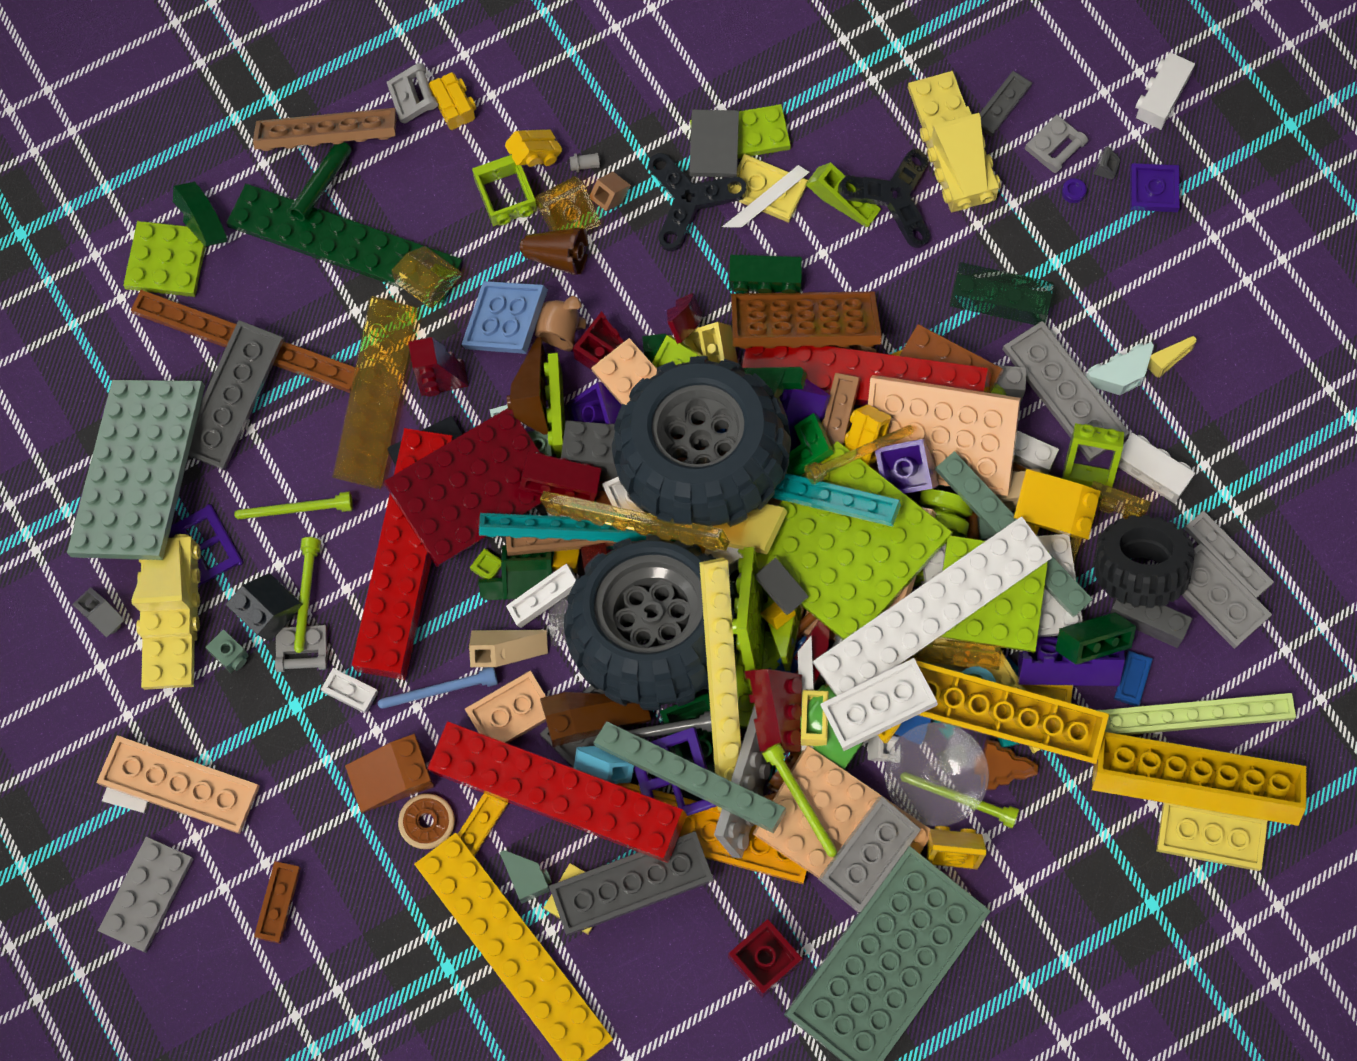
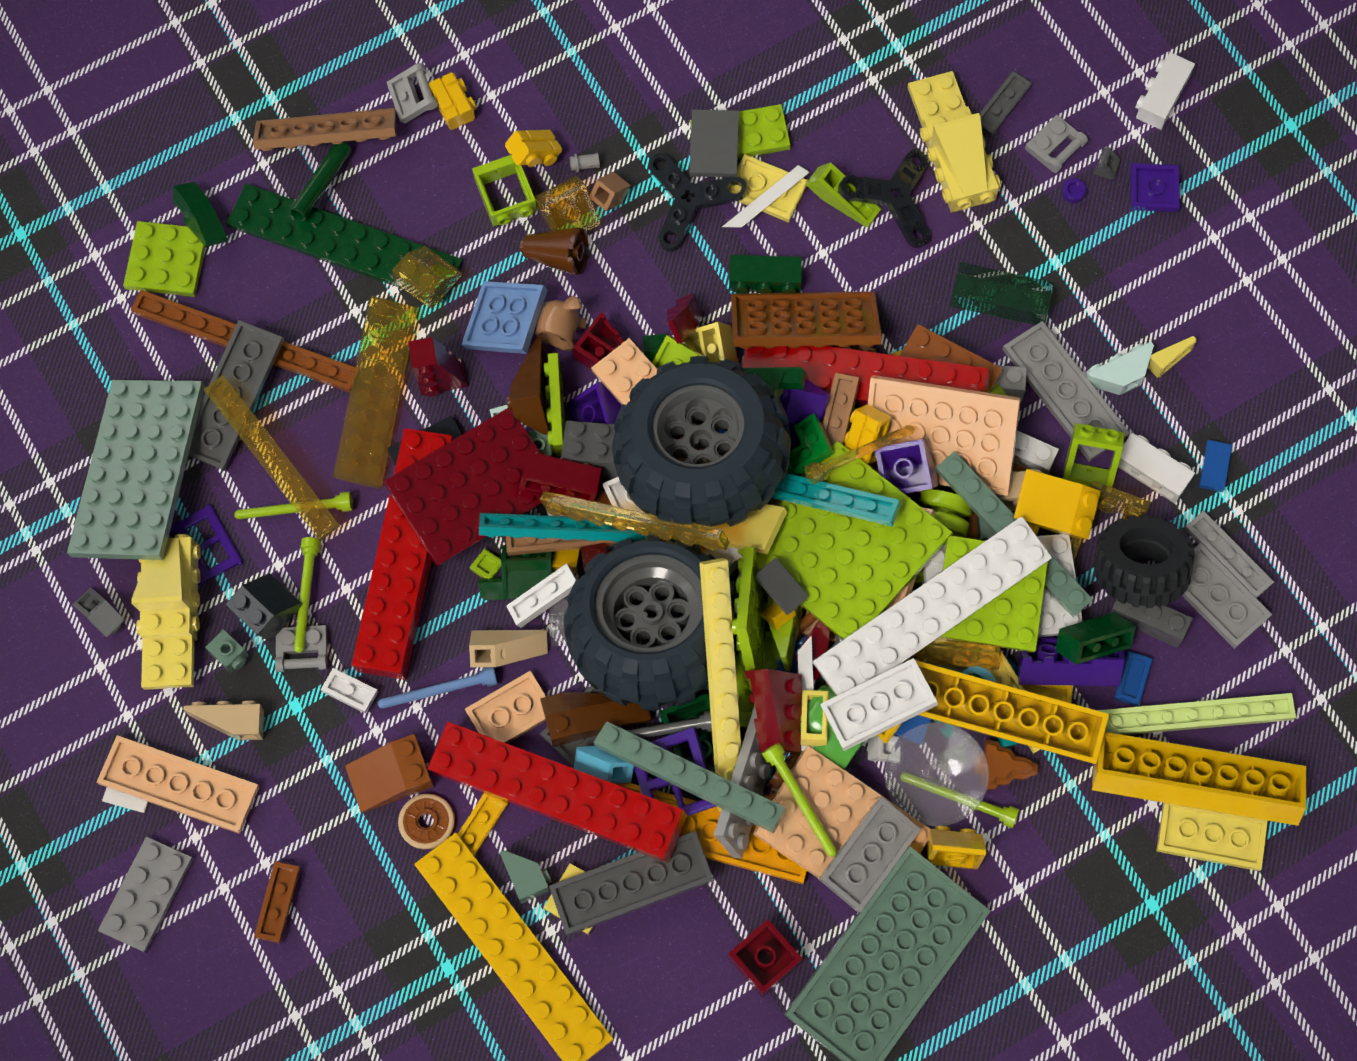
(237, 721): none -> tan slope
(271, 457): none -> clear yellow plate
(1215, 466): none -> blue tile

